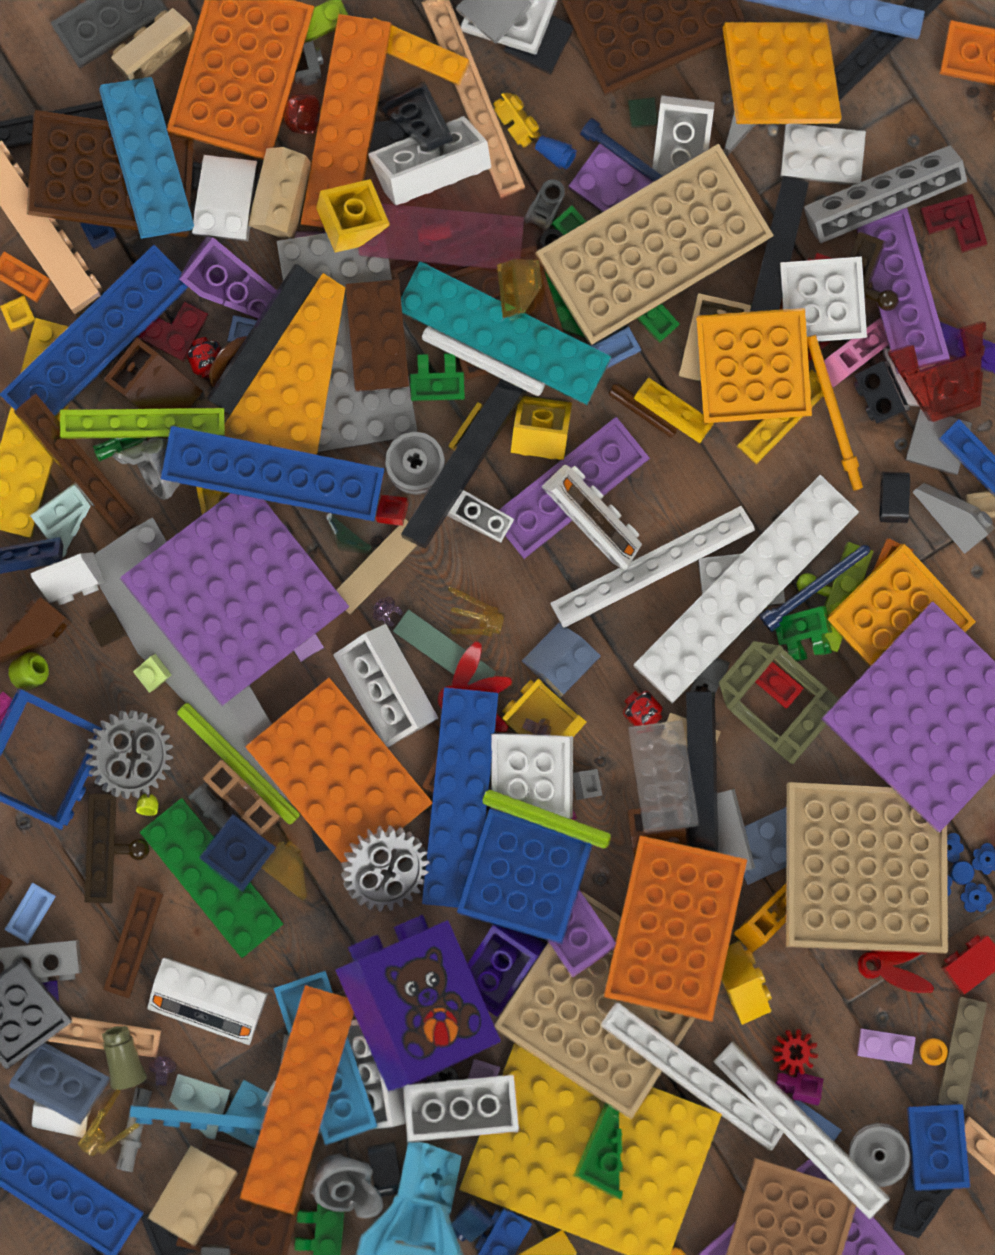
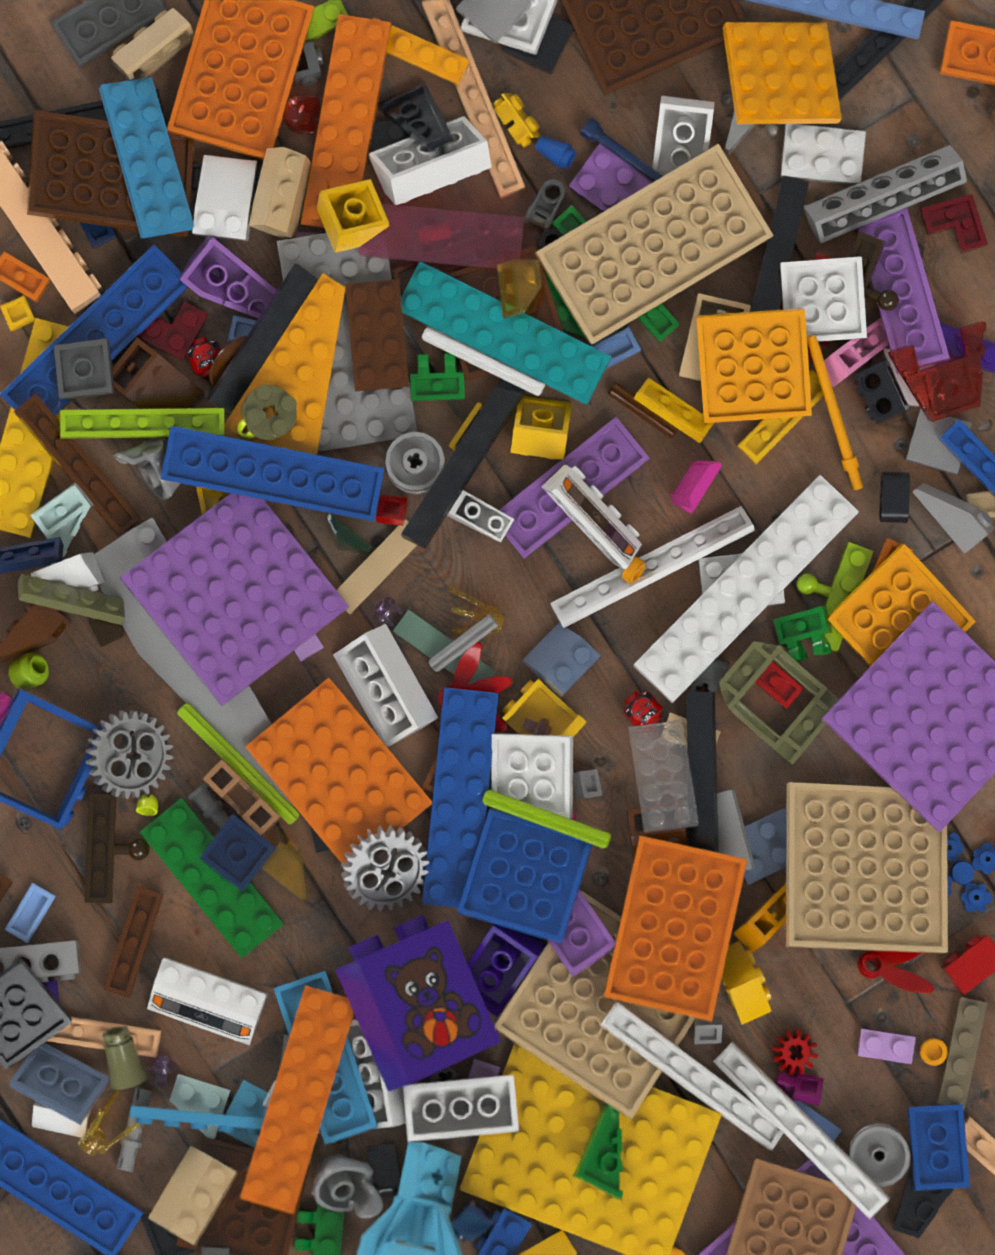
(71, 599): none -> olive plate
(84, 369): none -> dark grey plate
(107, 449): green axle -> none
(152, 673): yellowish green plate -> none
(241, 425): none -> neon yellow hinge
(256, 419): none -> olive plate
(463, 643): none -> light grey axle
(634, 570): none -> light orange tile
(642, 112): clear green tile -> none
(694, 484): none -> dark pink slope
(708, 1032): none -> light grey plate
(773, 617): dark blue piece -> none

